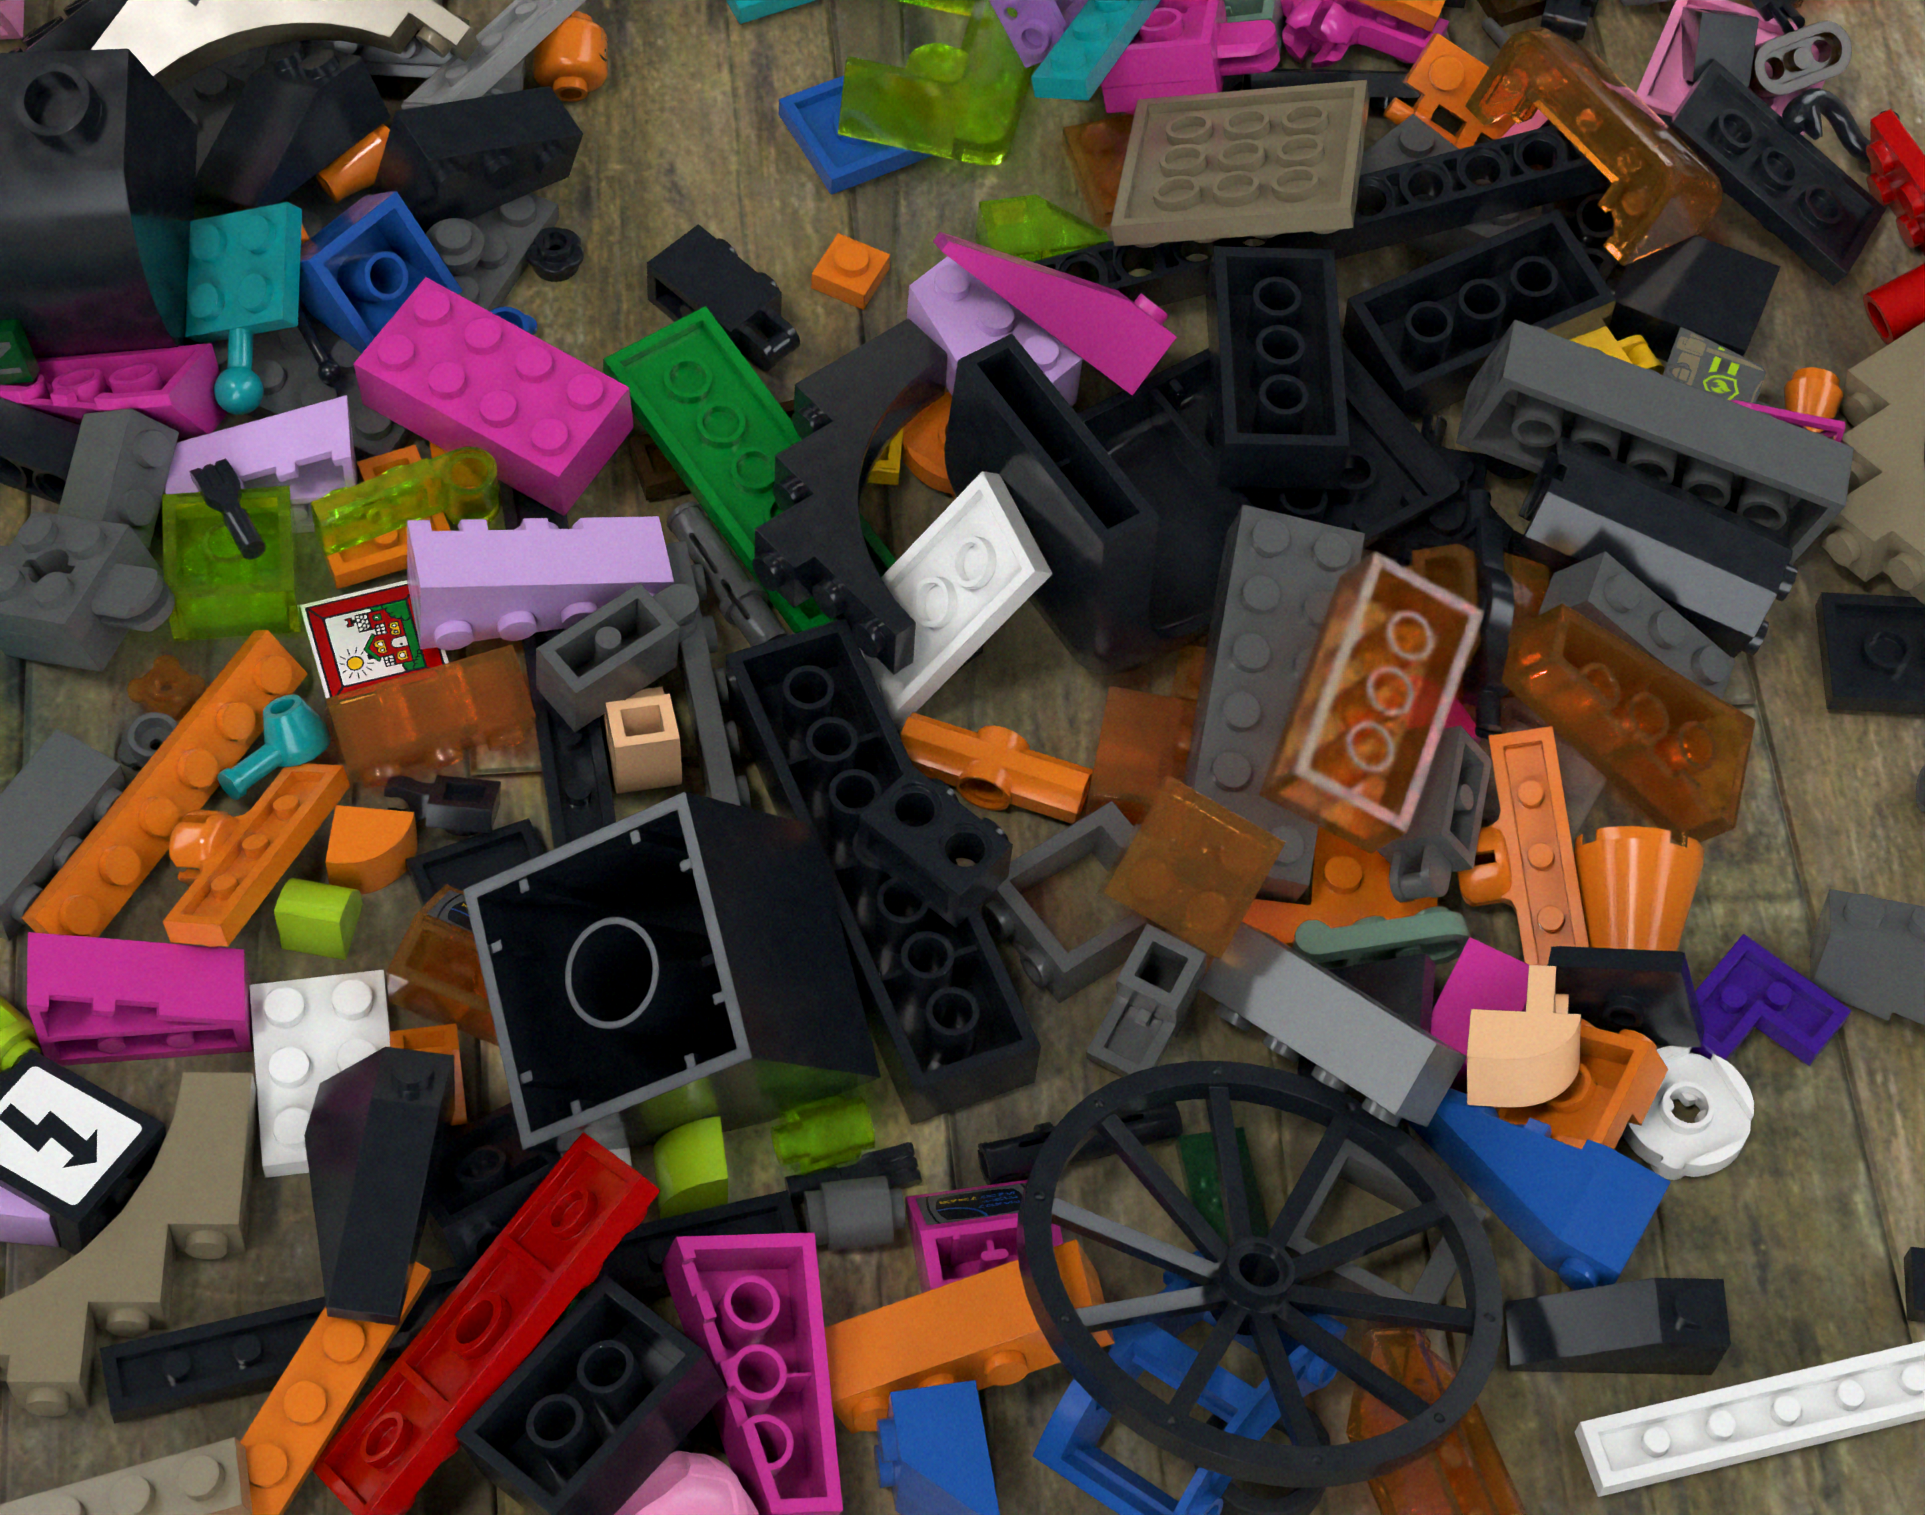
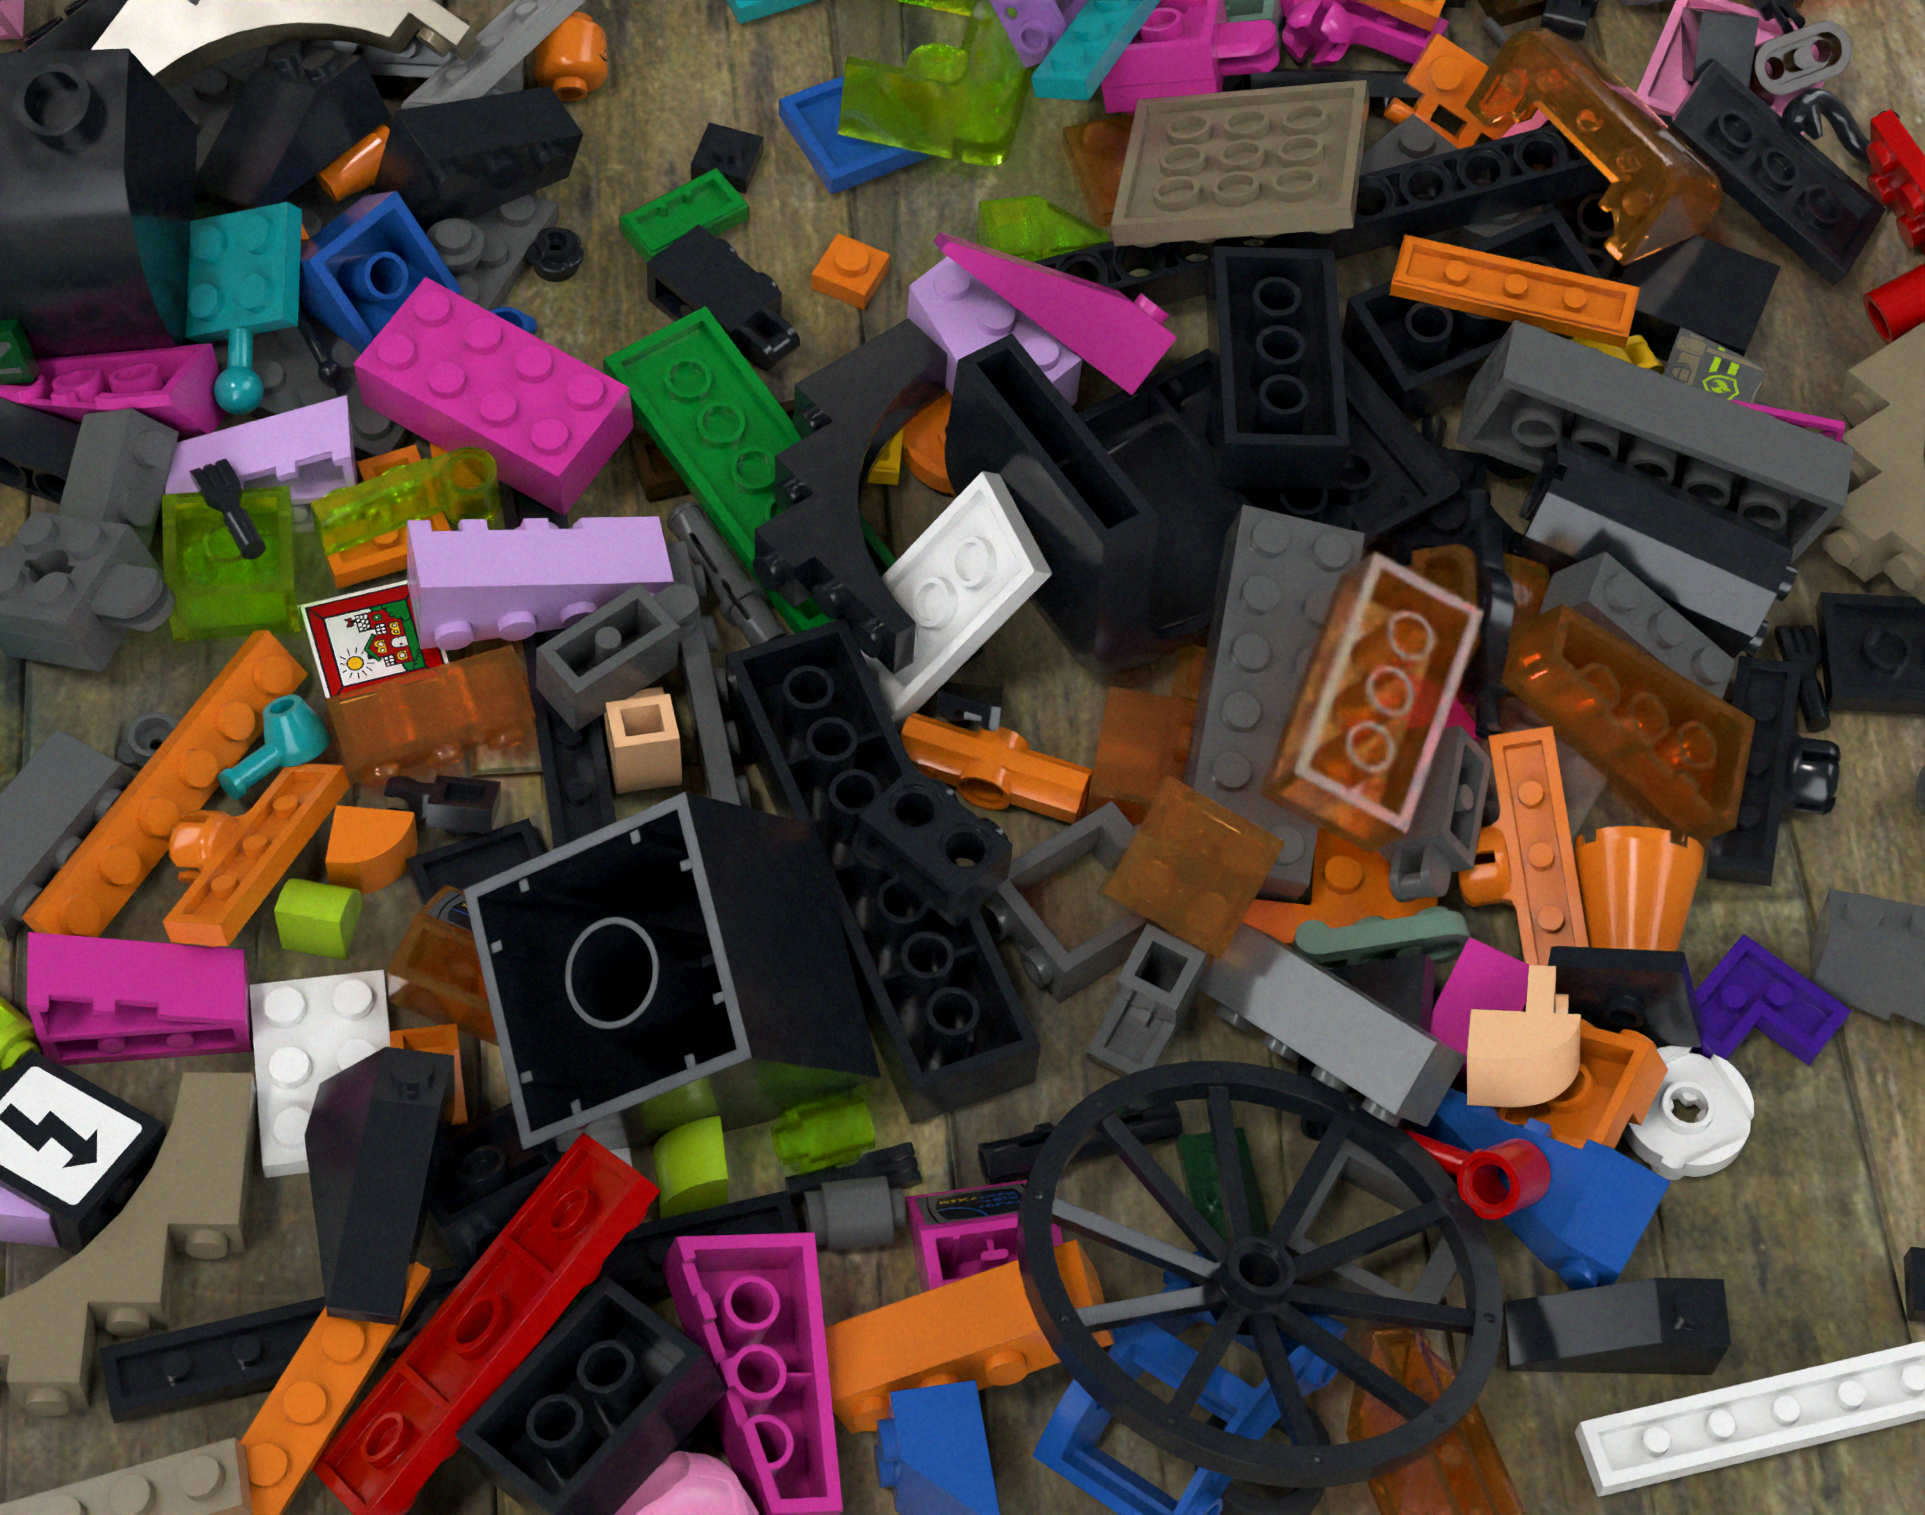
(173, 702): clear orange plate -> none
(703, 201): none -> green plate
(731, 152): none -> black plate
(970, 702): none -> black tile
(1478, 1171): none -> red piece
(1514, 291): none -> orange tile
(1781, 772): none -> black plate
(1803, 647): none -> black piece
(1813, 393): orange cone -> none

